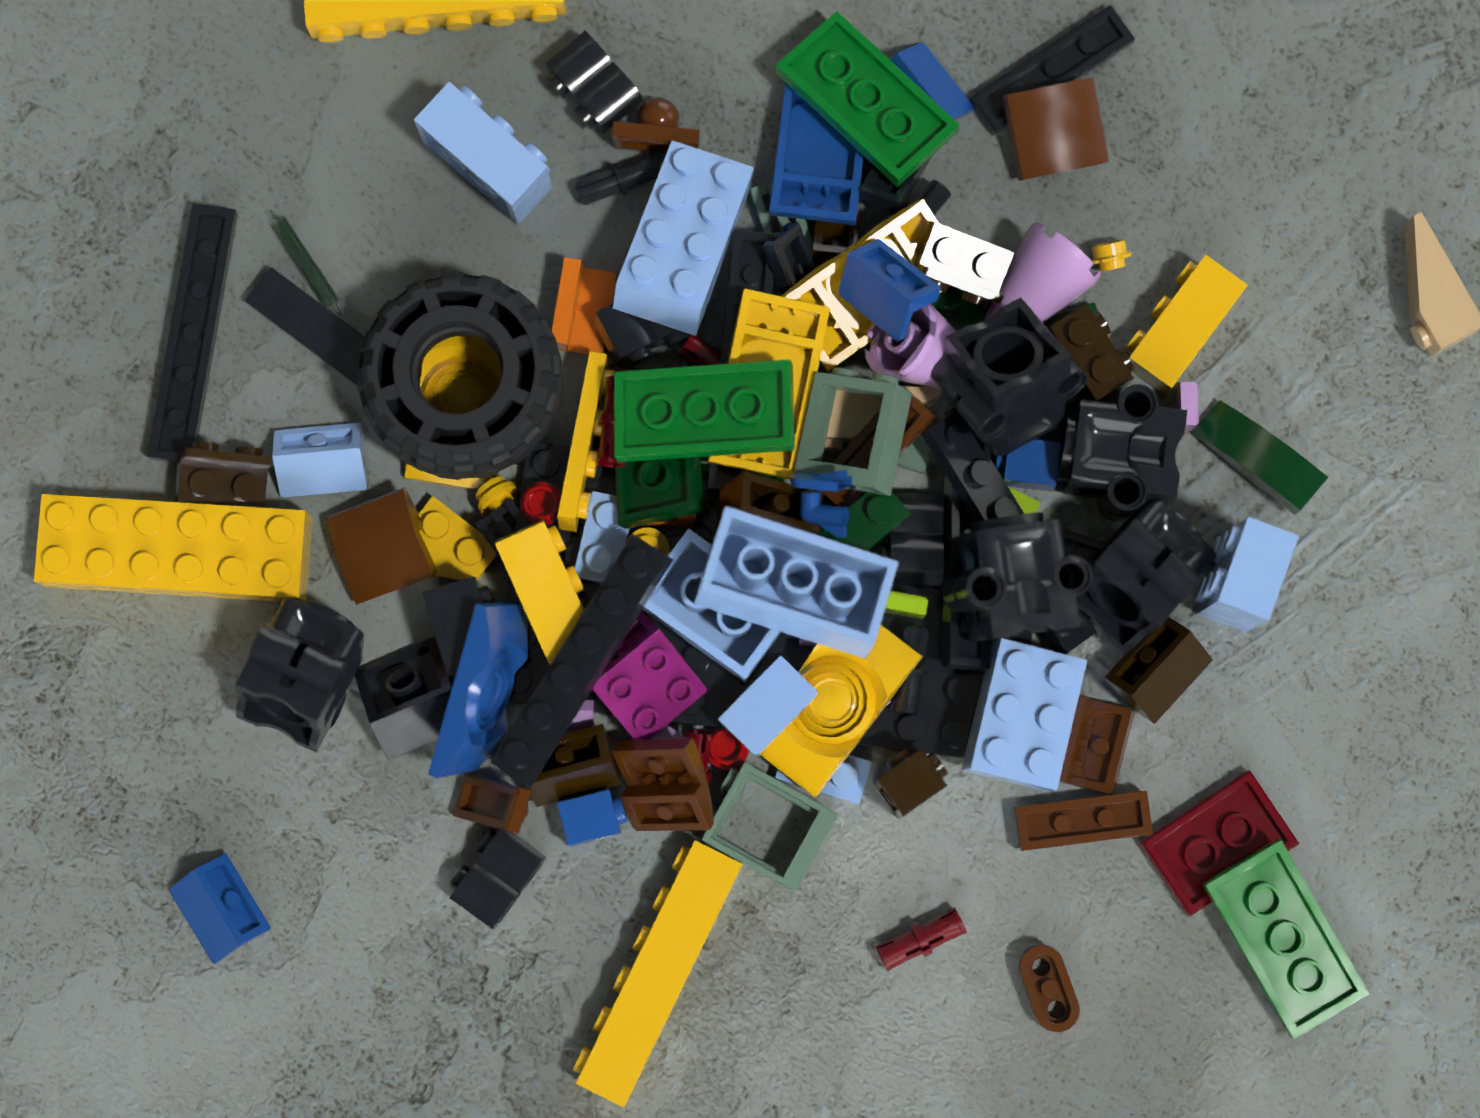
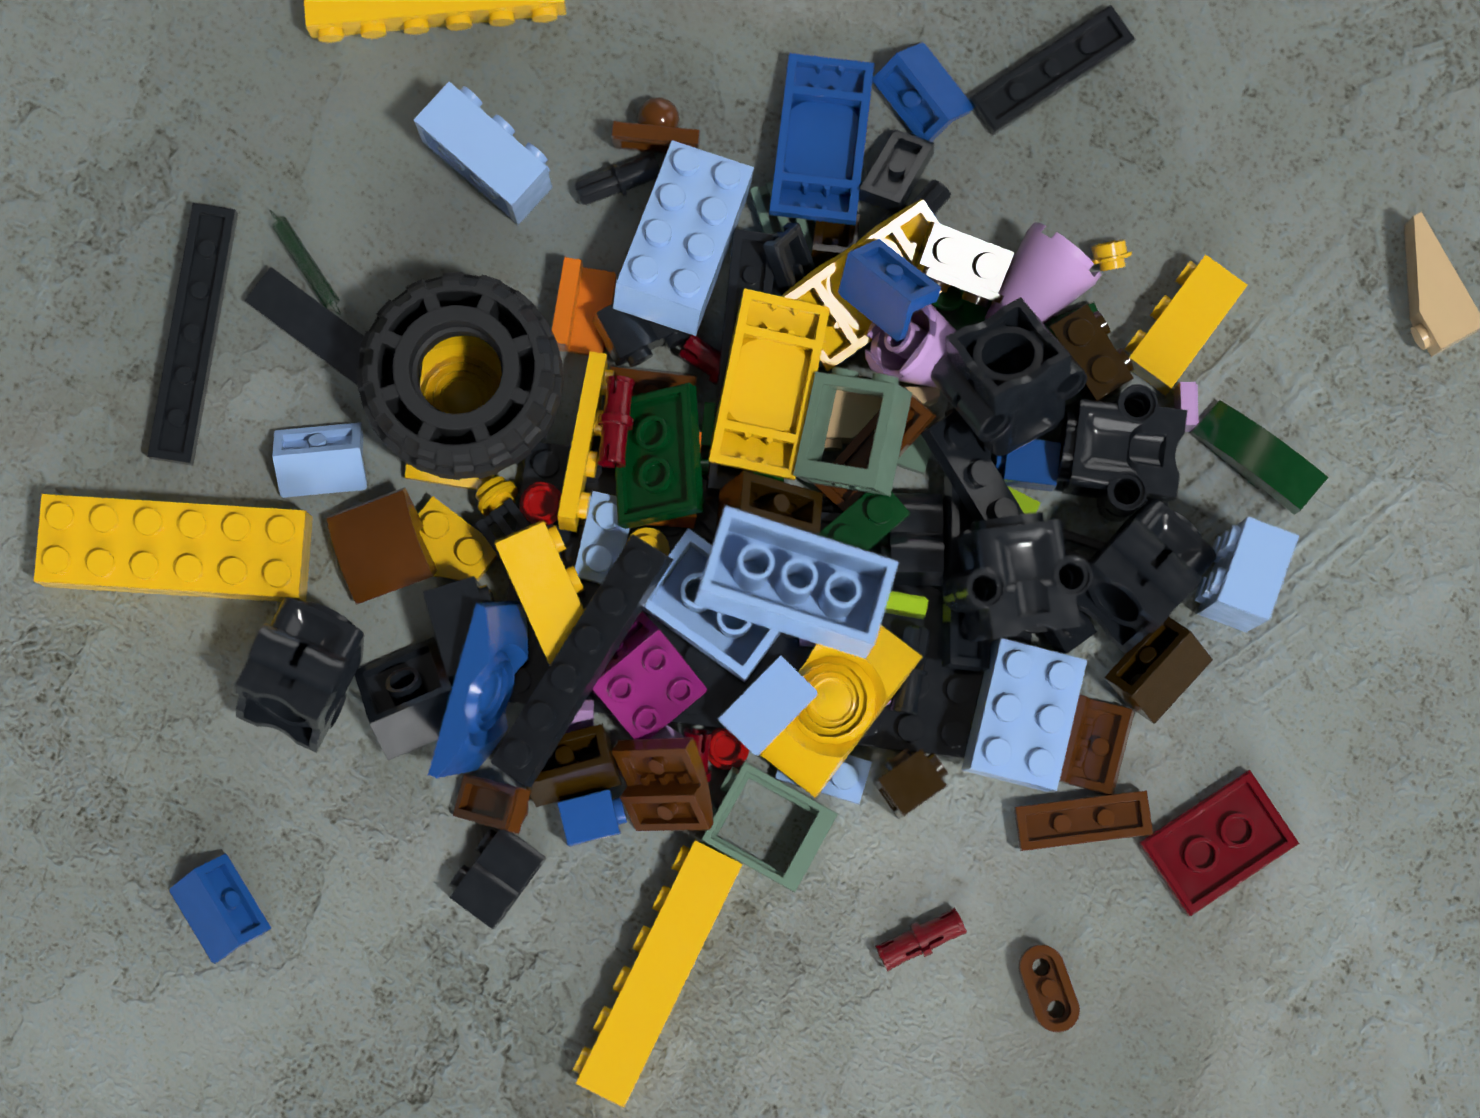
(221, 476): dark brown bracket -> none
(592, 82): black brick -> none
(704, 411): green plate -> none
(831, 518): blue piece -> none
(867, 98): green plate -> none
(1055, 128): reddish brown slope -> none
(1285, 938): plate -> none

